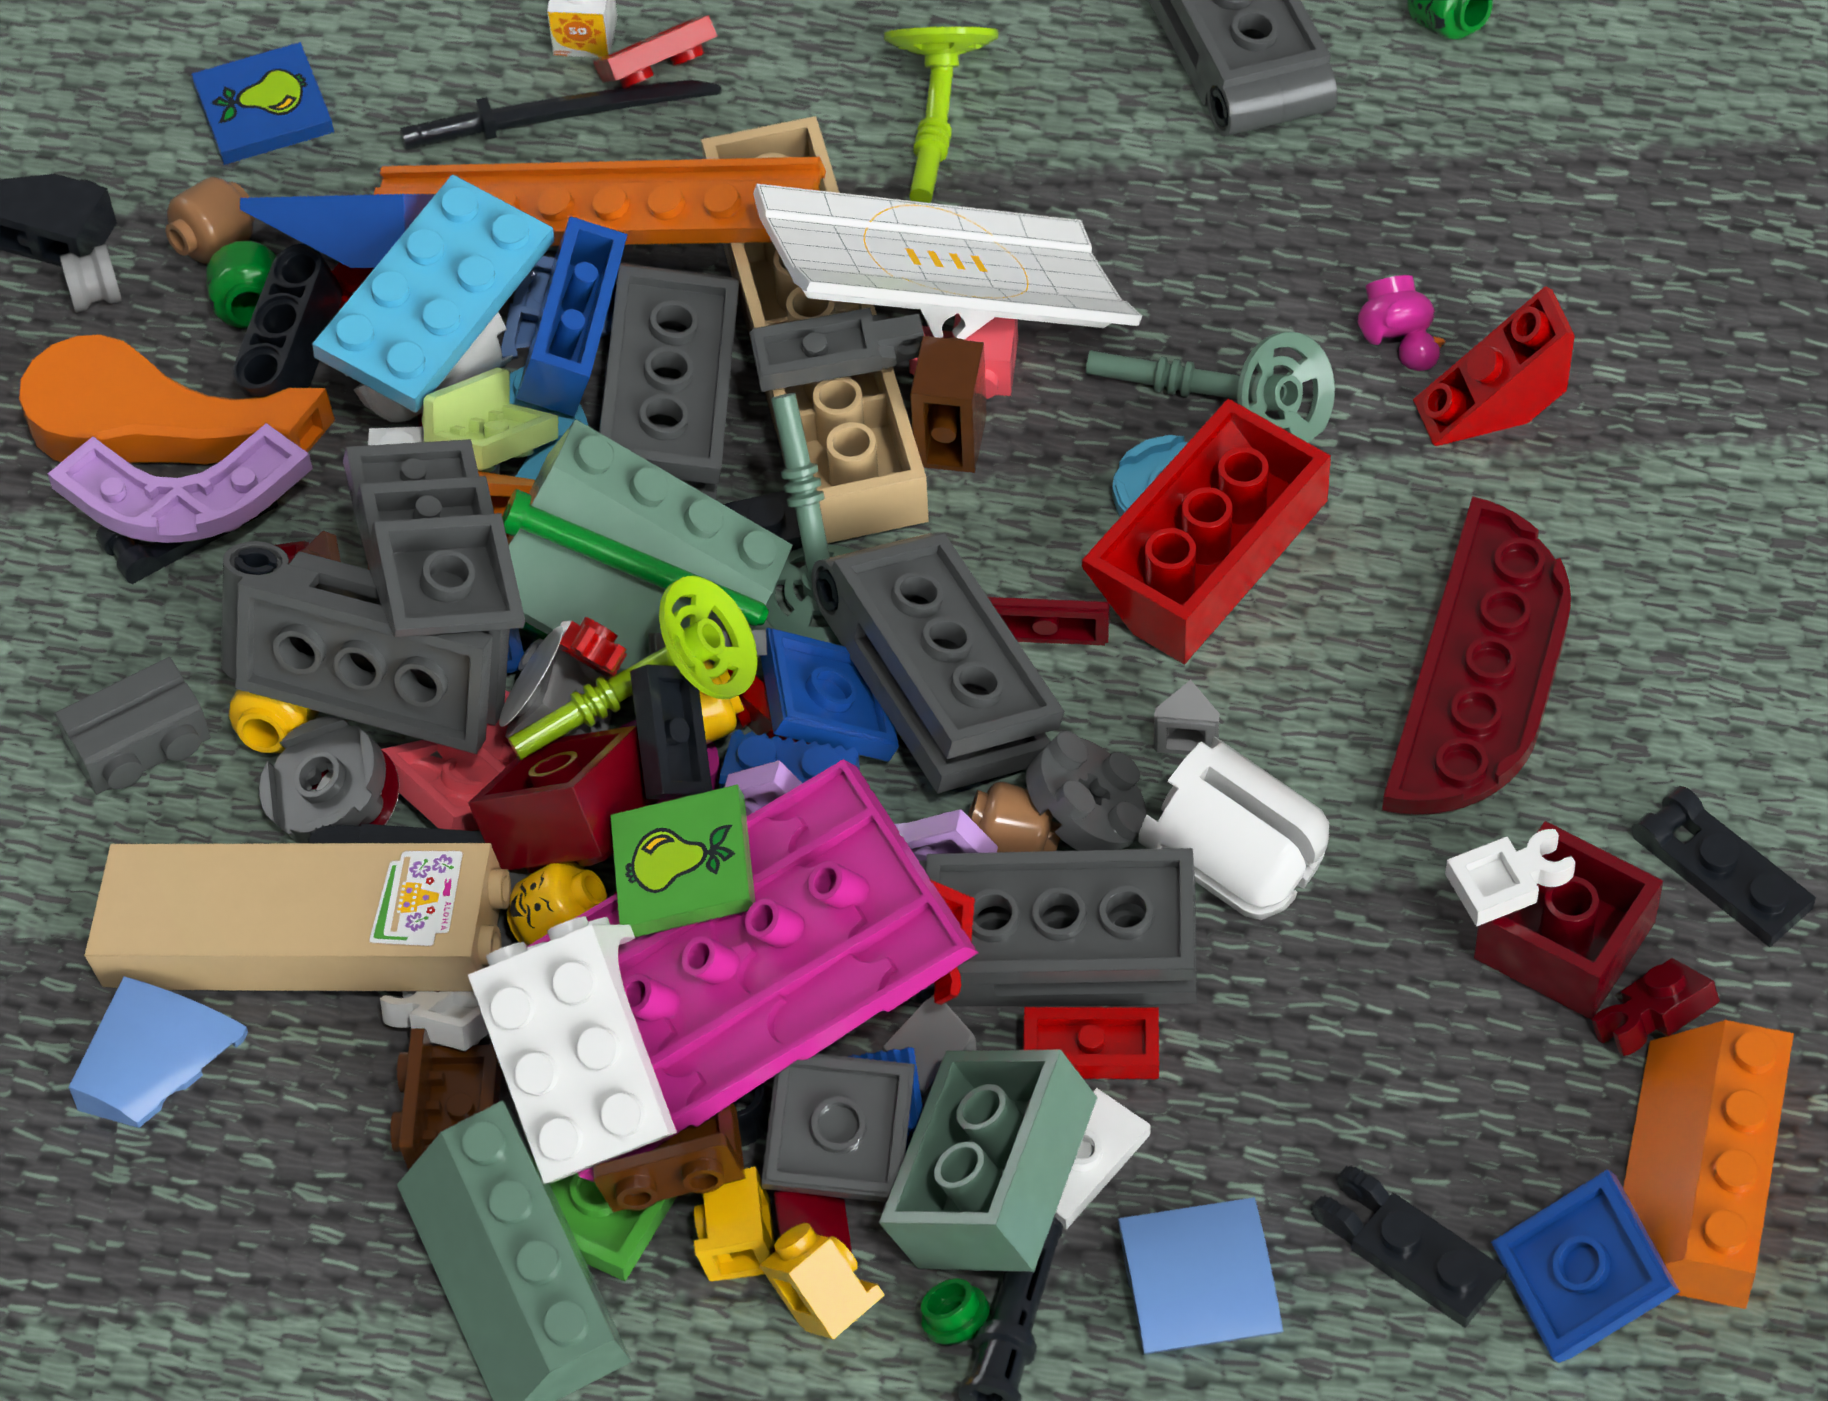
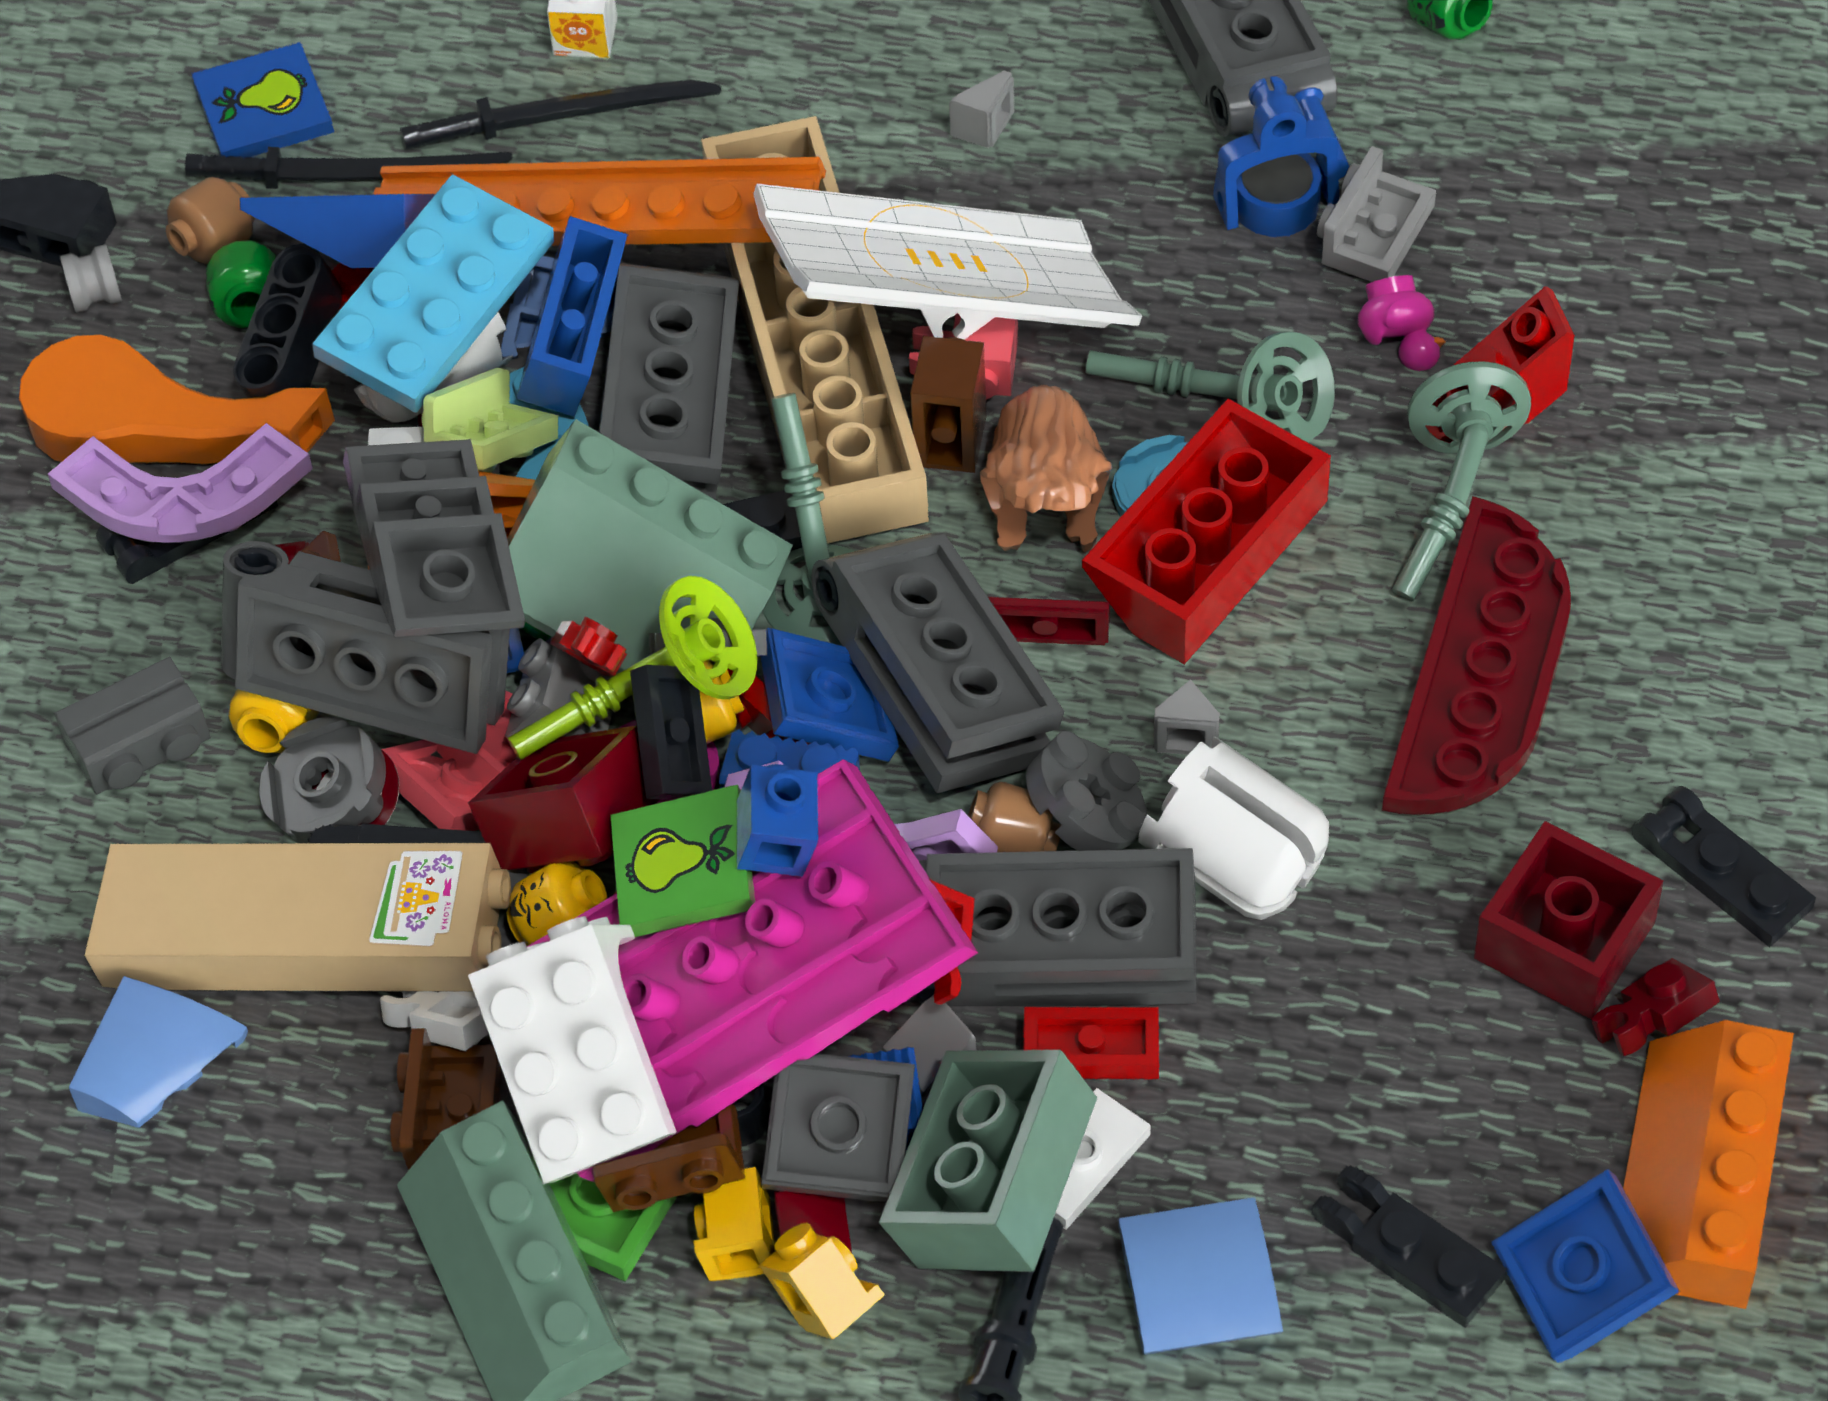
(336, 169): none -> black sword
(523, 516): green bar -> none
(531, 676): white sticker -> none
(635, 61): plate -> none
(777, 820): none -> blue brick
(833, 347): dark grey hinge -> none
(941, 53): lime dish -> none
(953, 1311): green plate -> none
(983, 110): none -> light grey slope
(1044, 460): none -> nougat hair
(1269, 174): none -> blue piece
(1373, 220): none -> light grey bracket
(1473, 426): none -> sand green dish
(1503, 880): white plate -> none

